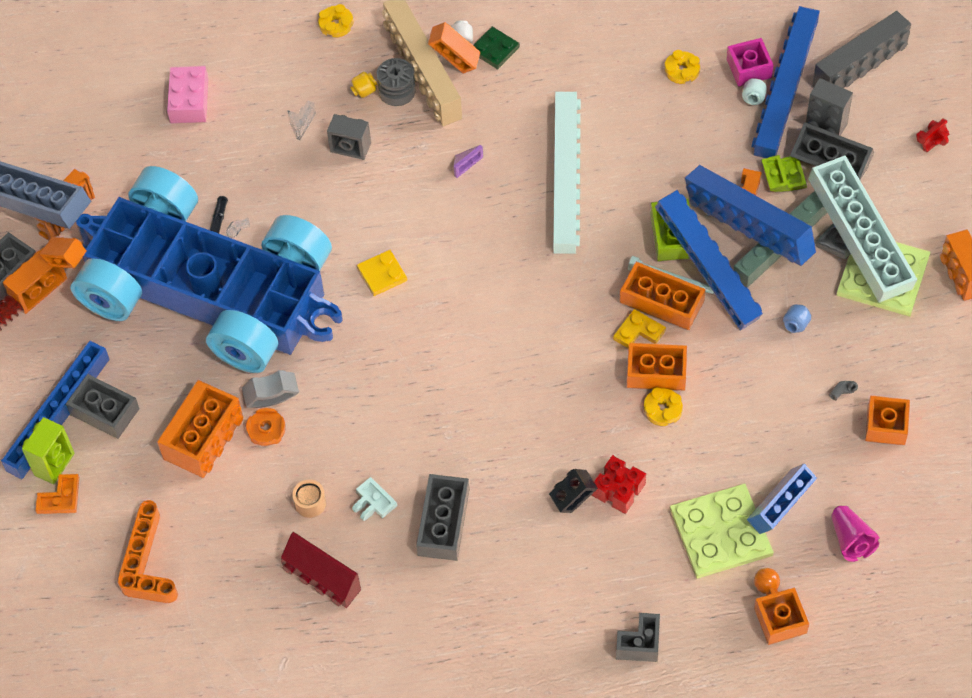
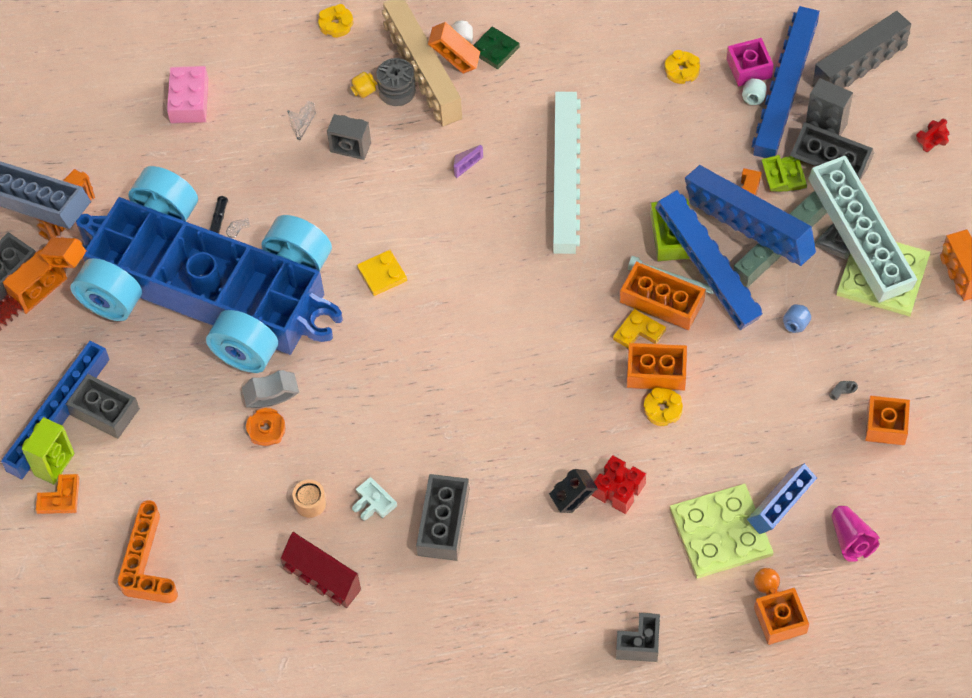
(201, 429): orange brick -> none

